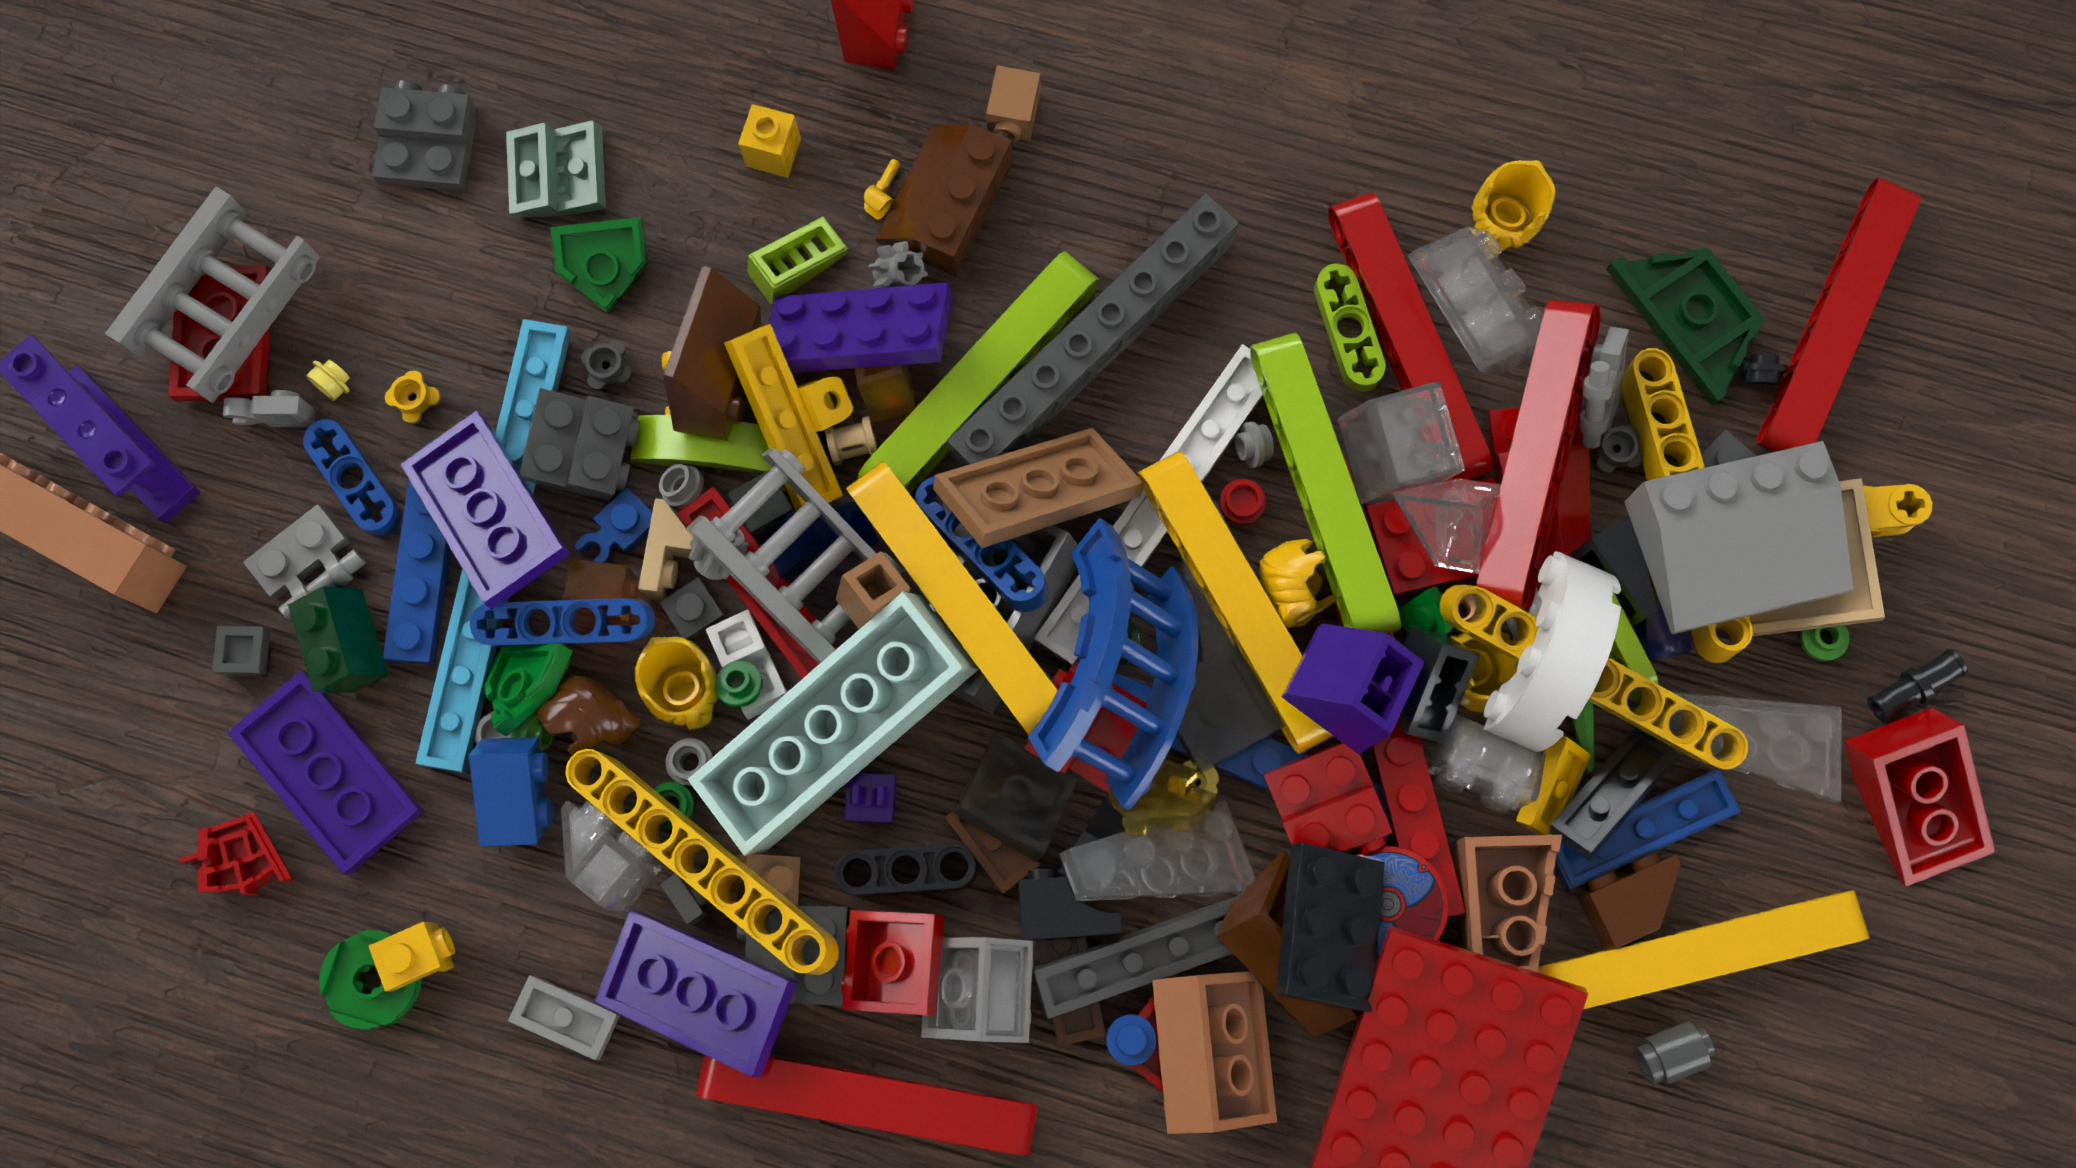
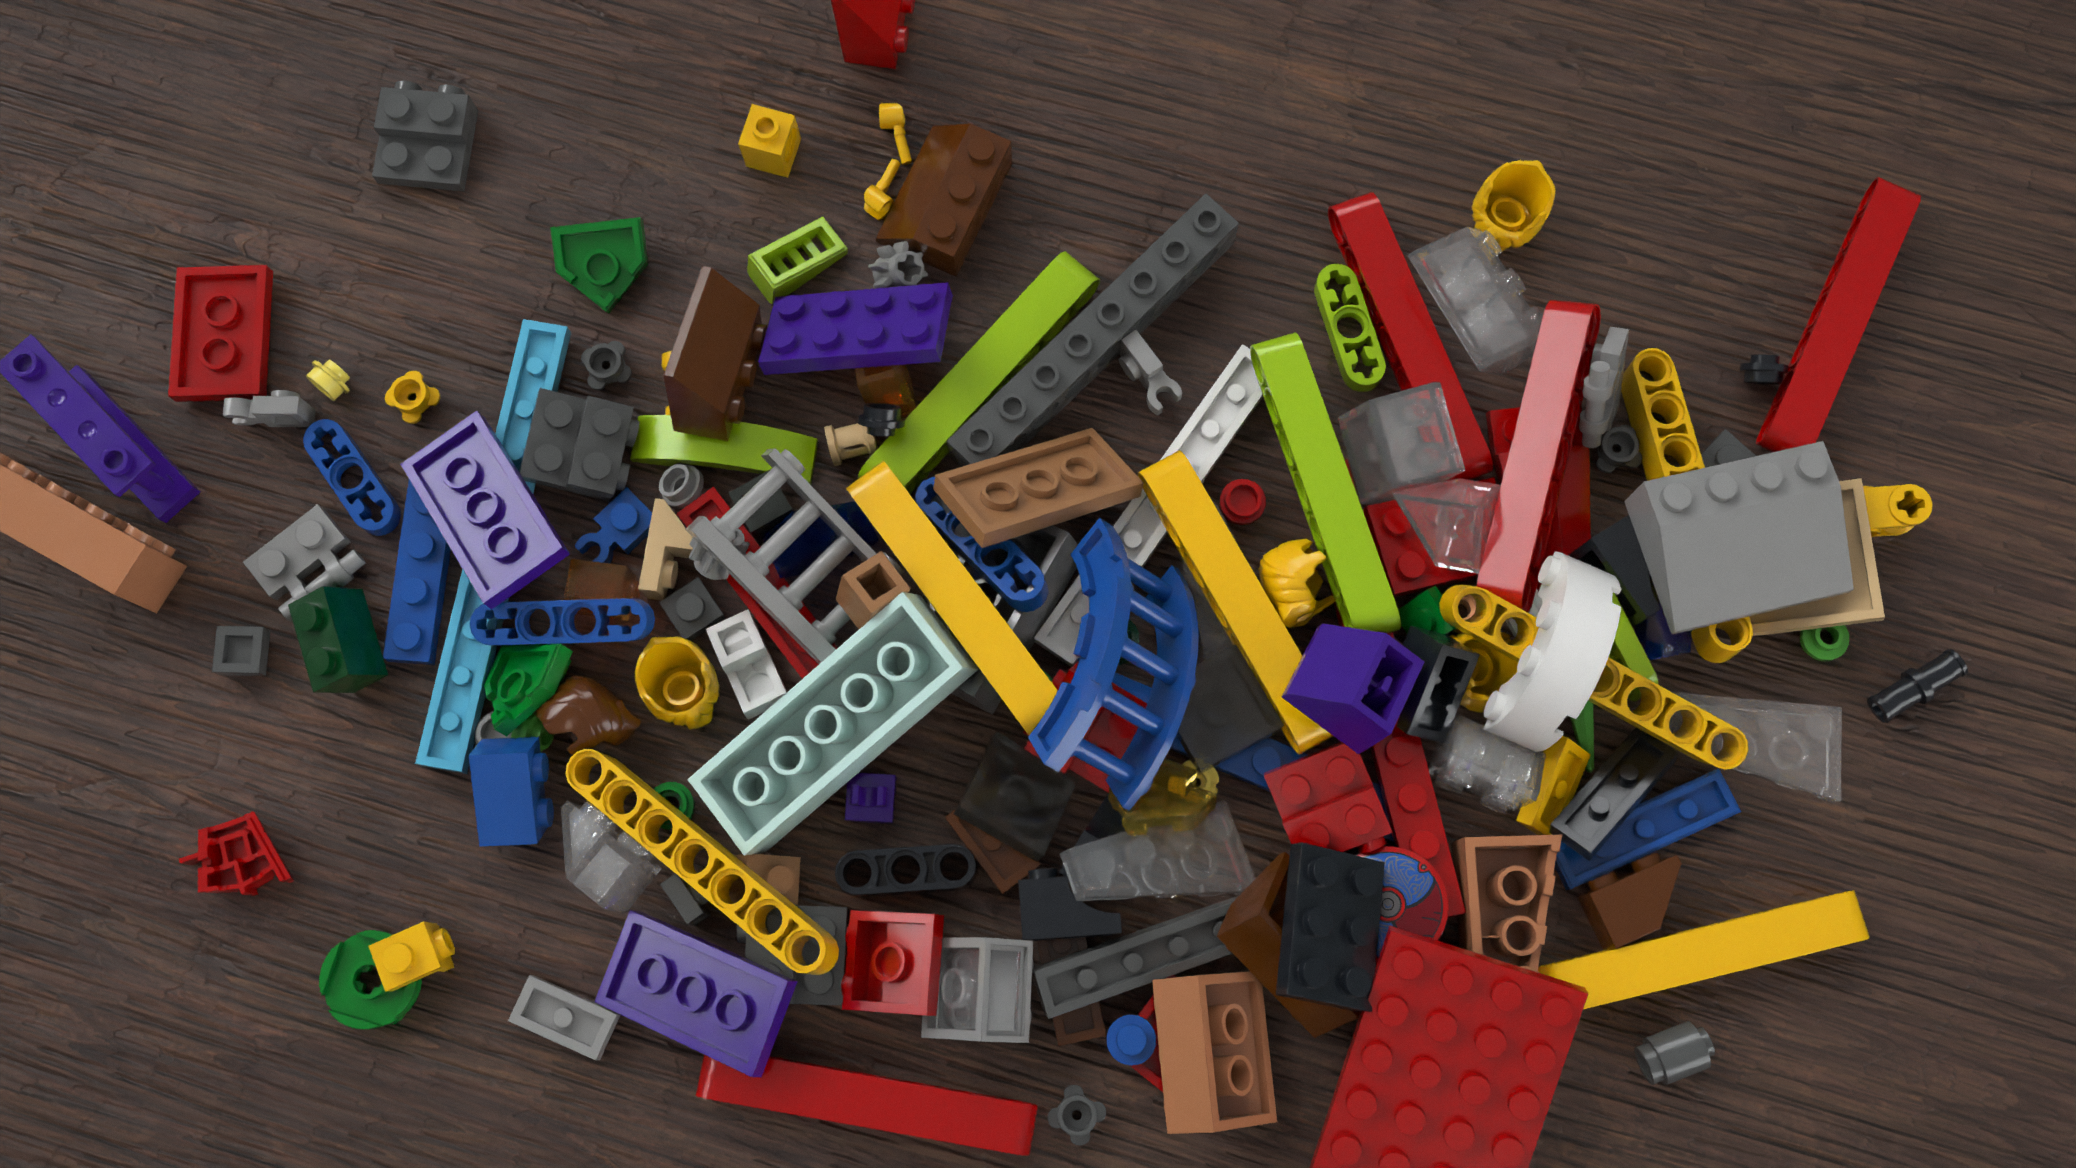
(181, 268): light grey fence -> none
(325, 773): dark purple plate -> none
(555, 170): sand green slope -> none
(677, 754): light grey plate -> none
(742, 695): green plate -> none
(789, 412): yellow plate -> none
(881, 419): none -> black plate
(892, 117): none -> yellow hand
(1013, 103): medium nougat brick -> none
(1077, 1129): none -> dark grey plate
(1141, 363): none -> light grey plate
(1254, 444): light grey plate -> none
(1693, 312): dark green wing -> none
(1922, 794): red slope -> none

